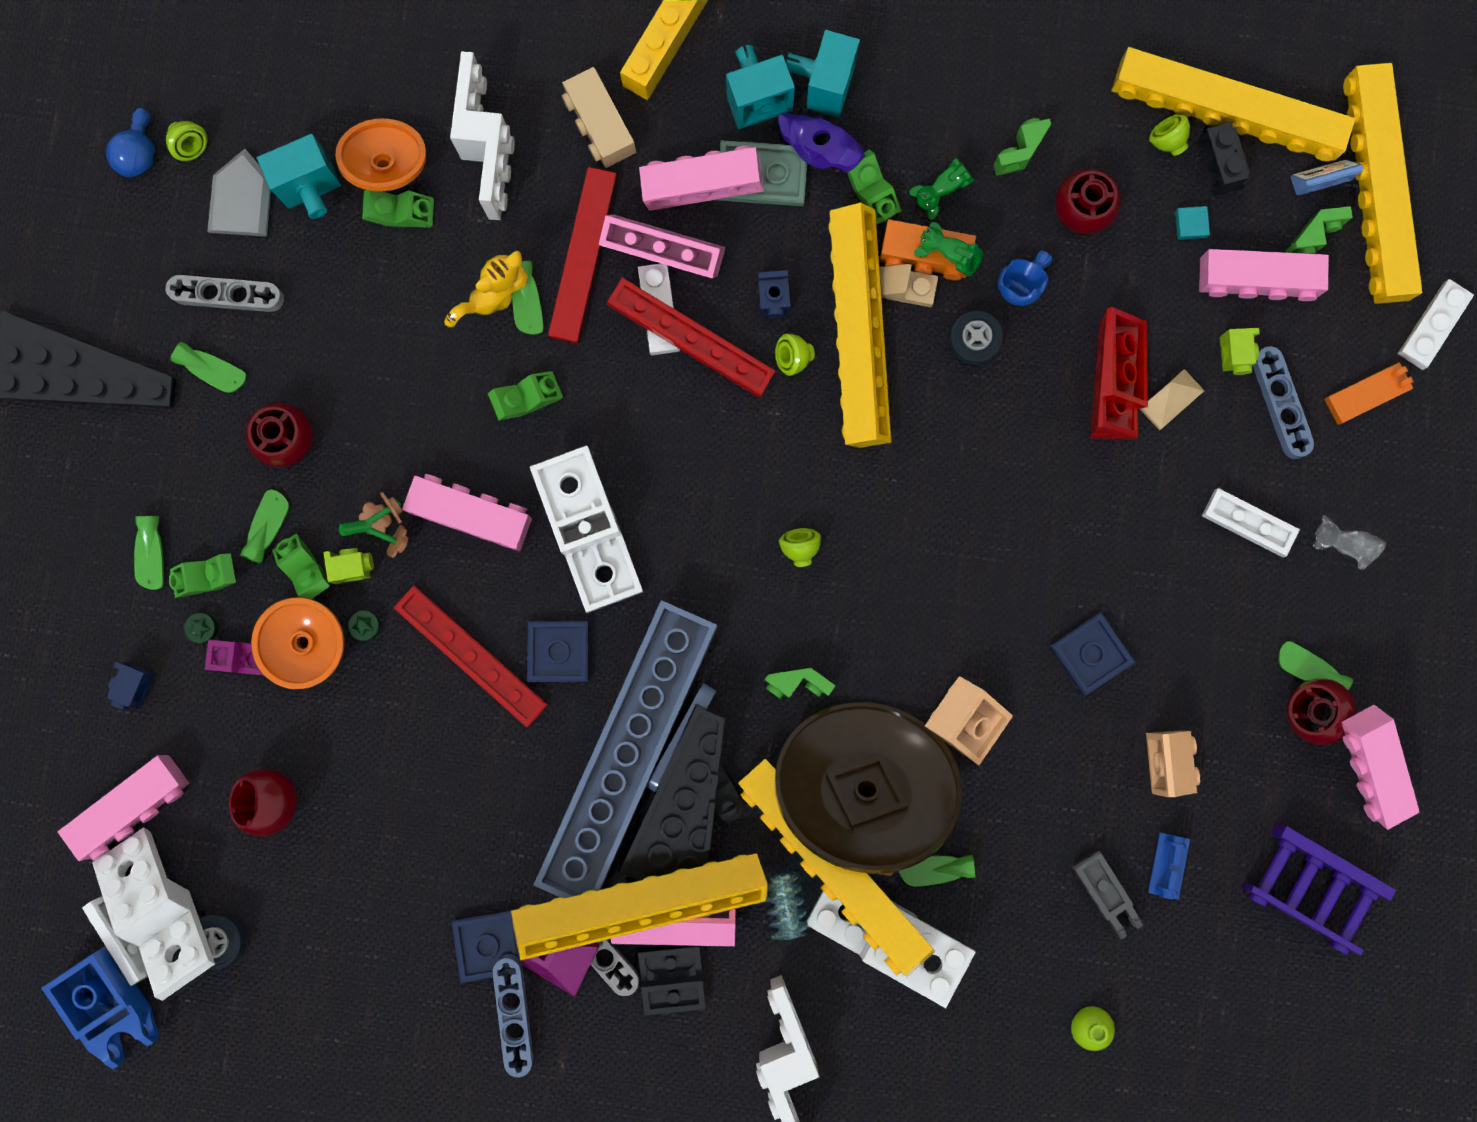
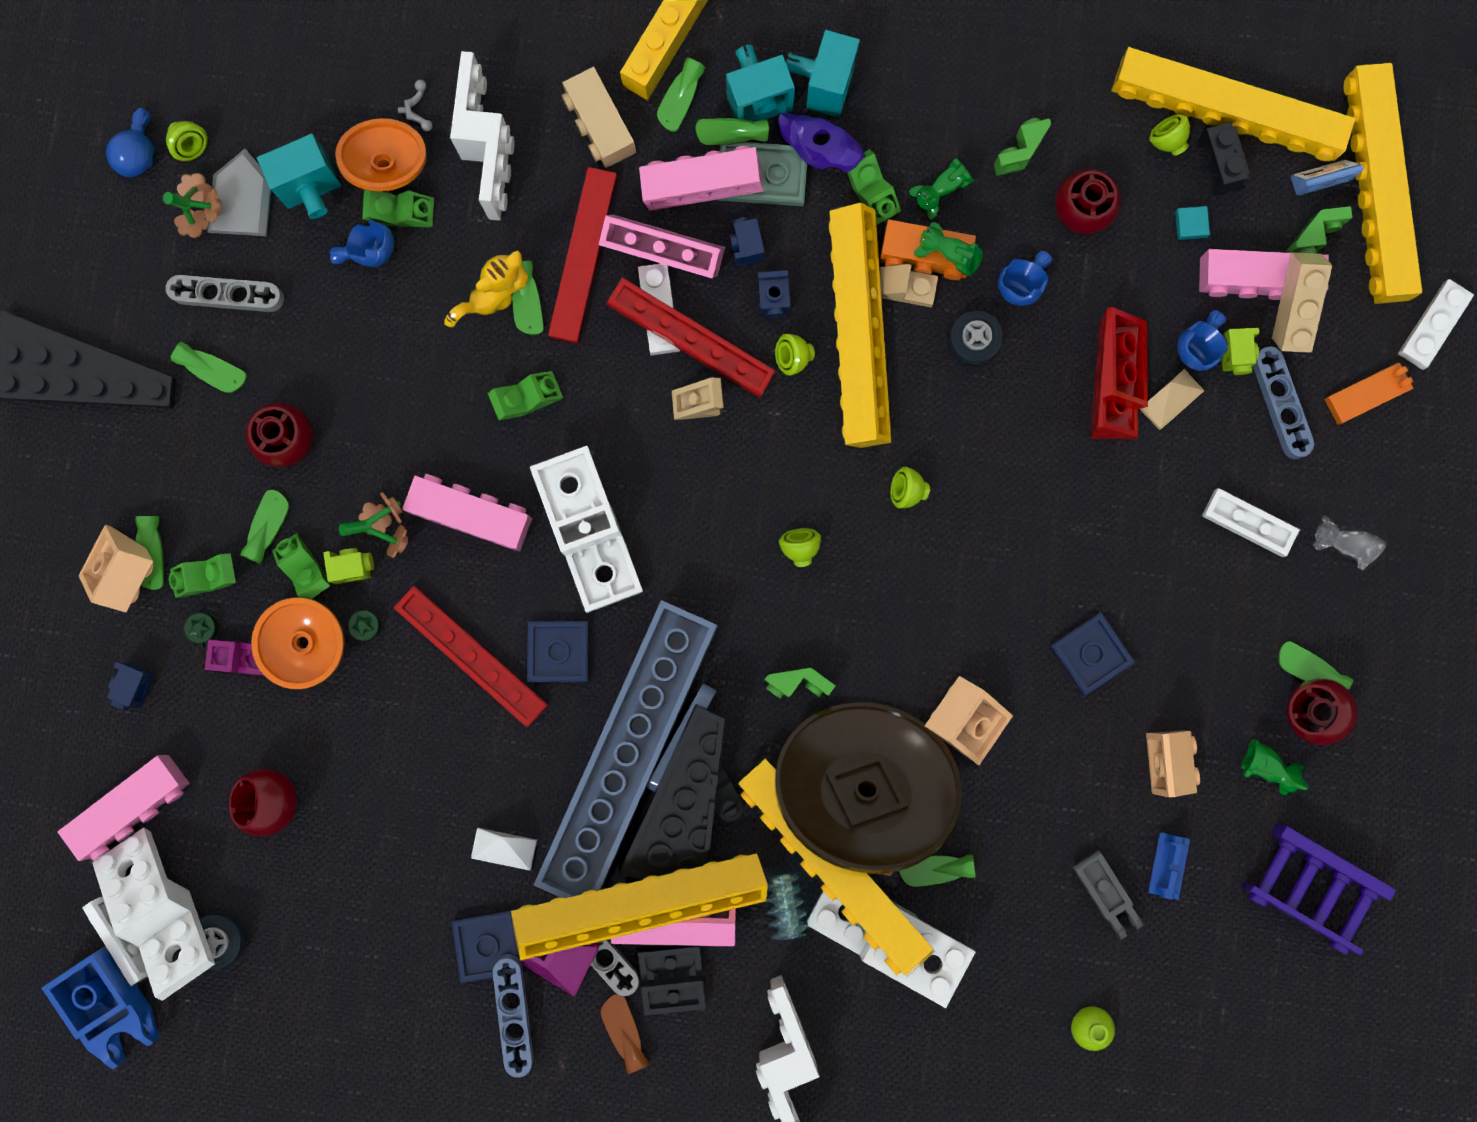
(115, 570): none -> light nougat slope
(194, 193): none -> nougat plant
(366, 245): none -> blue hair
(426, 125): none -> light grey piece
(504, 849): none -> white slope
(623, 1032): none -> dark orange piece
(680, 96): none -> bright green piece
(698, 399): none -> tan slope
(731, 130): none -> bright green piece
(747, 242): none -> dark blue brick
(908, 488): none -> lime brick
(1202, 344): none -> blue hair
(1266, 763): none -> green animal
(1301, 302): none -> tan brick
(1380, 767): bright pink brick -> none

